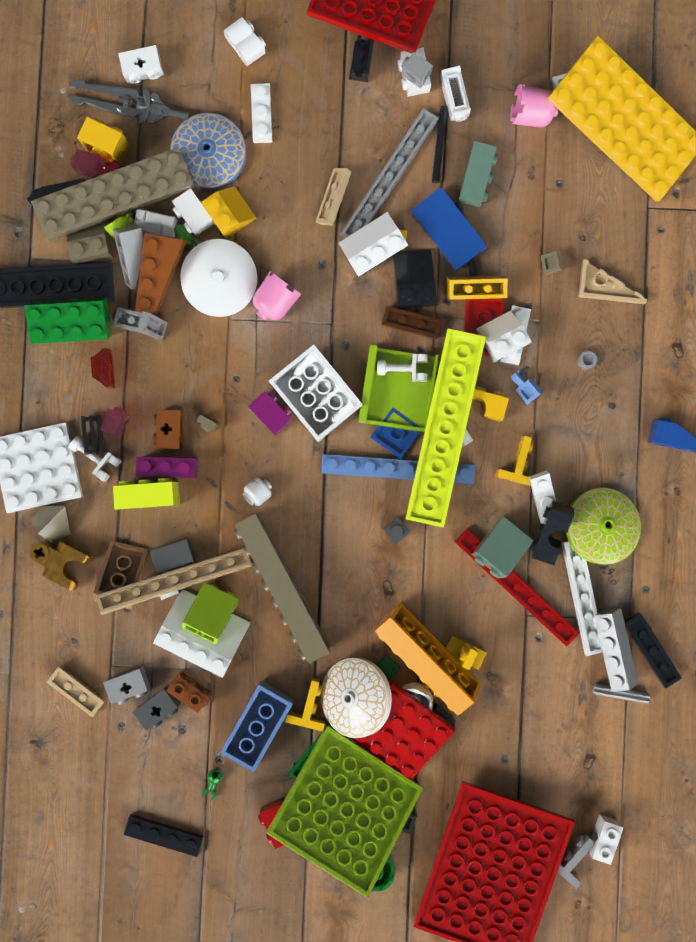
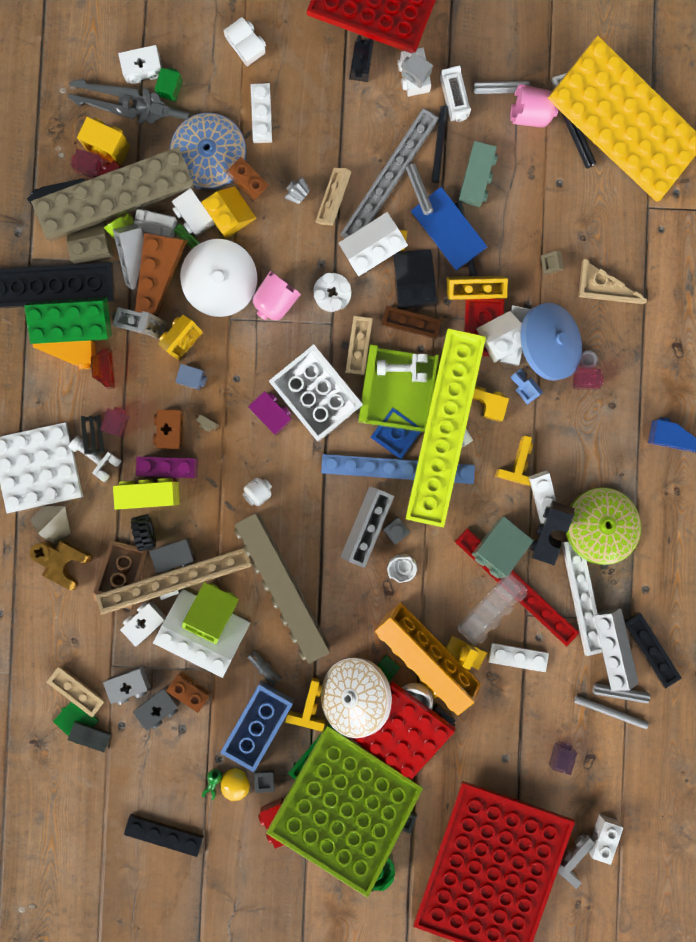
(69, 714): none -> green piece
(75, 352): none -> light orange slope
(89, 736): none -> pearl dark grey tile
(137, 633): none -> white brick
(143, 532): none -> black tyre
(168, 84): none -> green brick
(180, 337): none -> yellow slope
(191, 377): none -> sand blue brick
(235, 784): none -> yellow hair
(247, 178): none -> dark orange brick
(264, 668): none -> dark grey pin
(264, 781): none -> dark grey plate
(297, 190): none -> light grey piece
(331, 281): none -> white plate
(359, 345): none -> tan plate
(367, 527): none -> light grey brick
(402, 568): none -> white hair
(419, 189): none -> light grey axle
(492, 608): none -> clear brick
(497, 86): none -> light grey axle
(518, 657): none -> white plate
(551, 341): none -> medium blue dish
(563, 758): none -> clear purple brick
(581, 143): none -> black axle
(587, 379): none -> clear pink brick
(611, 712): none -> light grey bar

